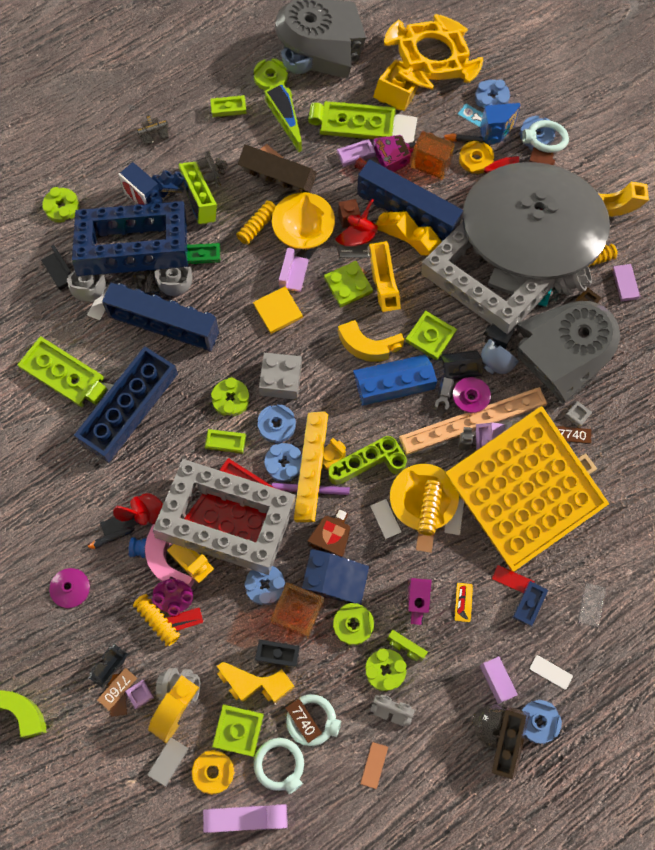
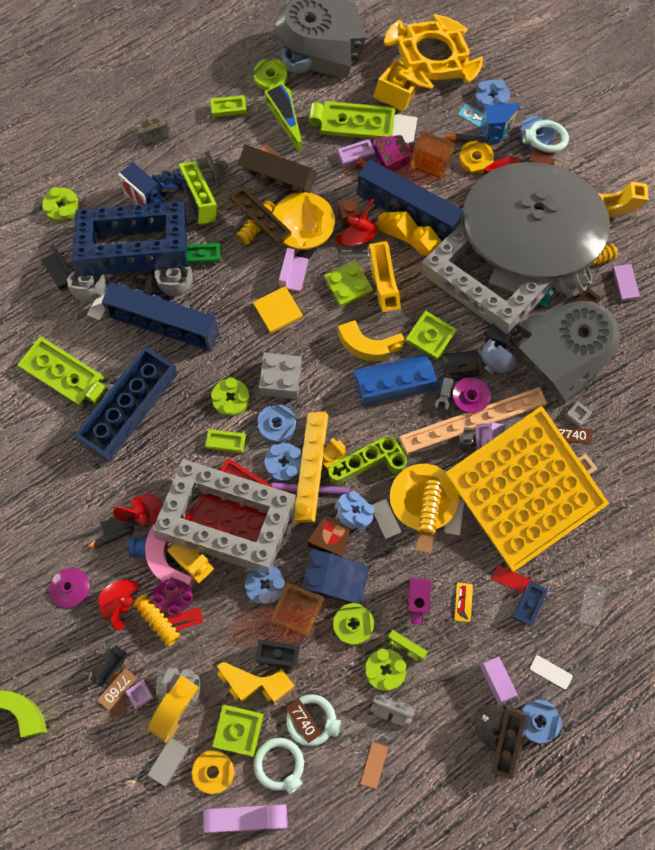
(115, 600): none -> red piece
(260, 215): none -> dark brown plate
(363, 510): none -> medium blue plate

